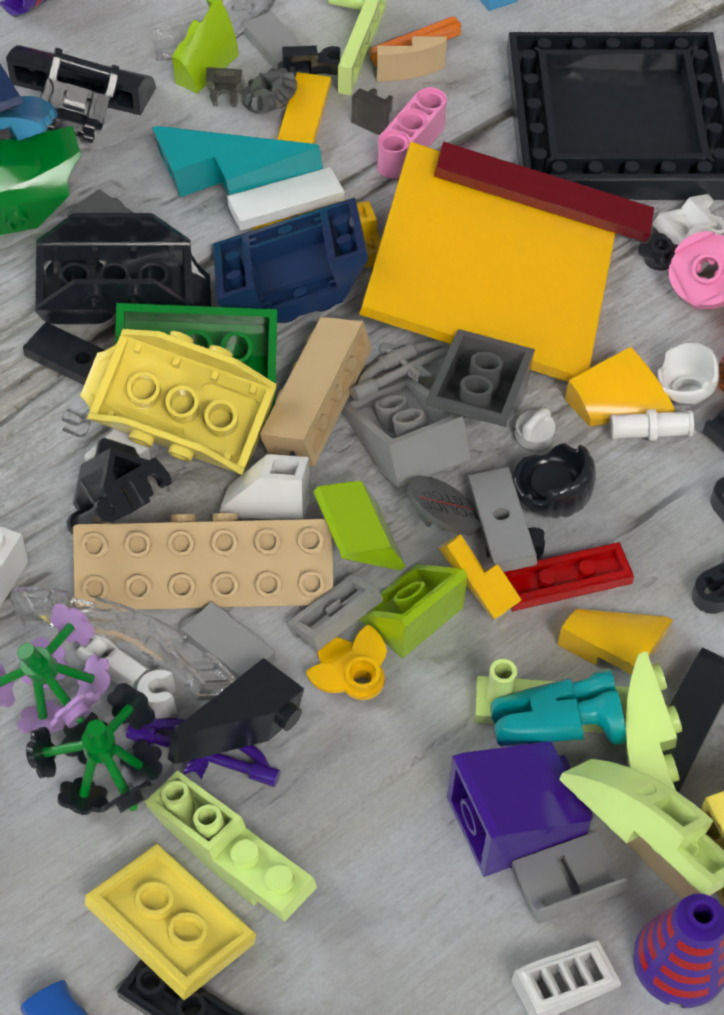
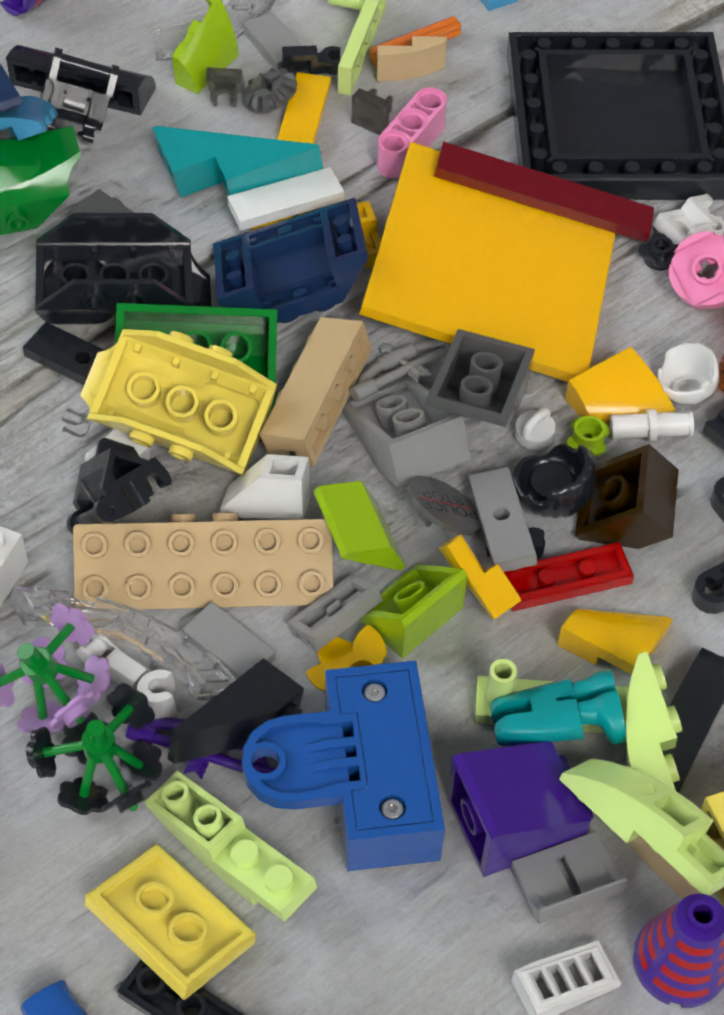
(364, 756): none -> blue brick
(590, 427): none -> lime plate
(631, 500): none -> dark brown slope

